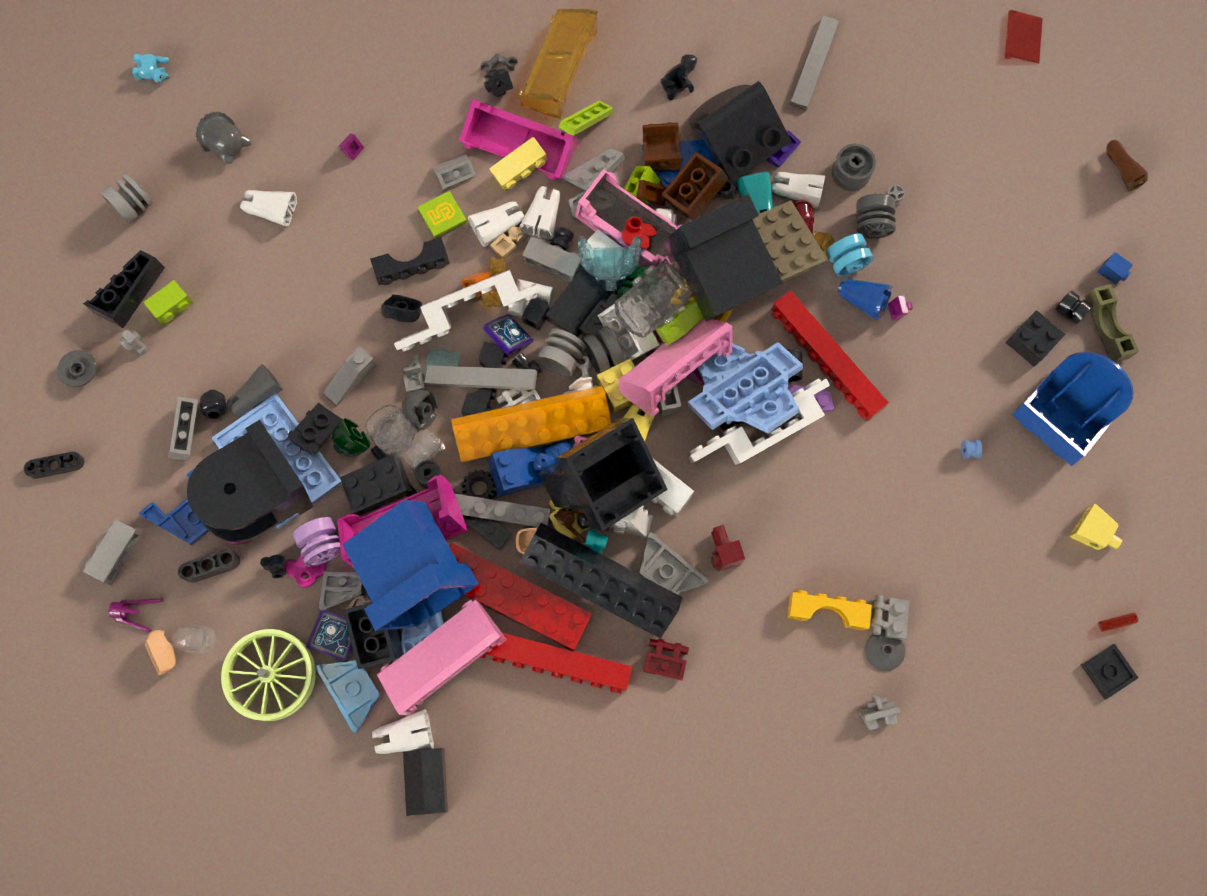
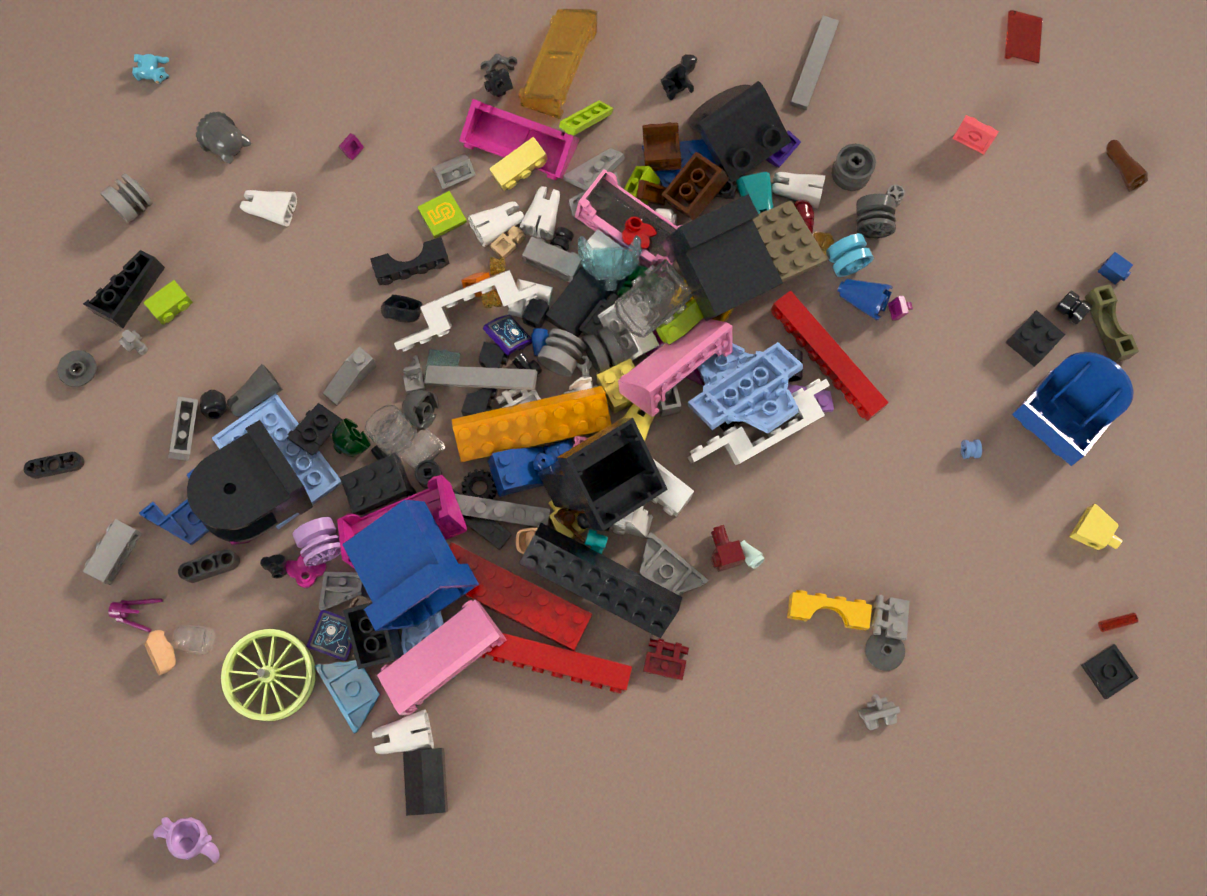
(187, 838): none -> lavender piece
(539, 339): none -> blue cone
(752, 556): none -> light aqua cone
(975, 134): none -> coral plate

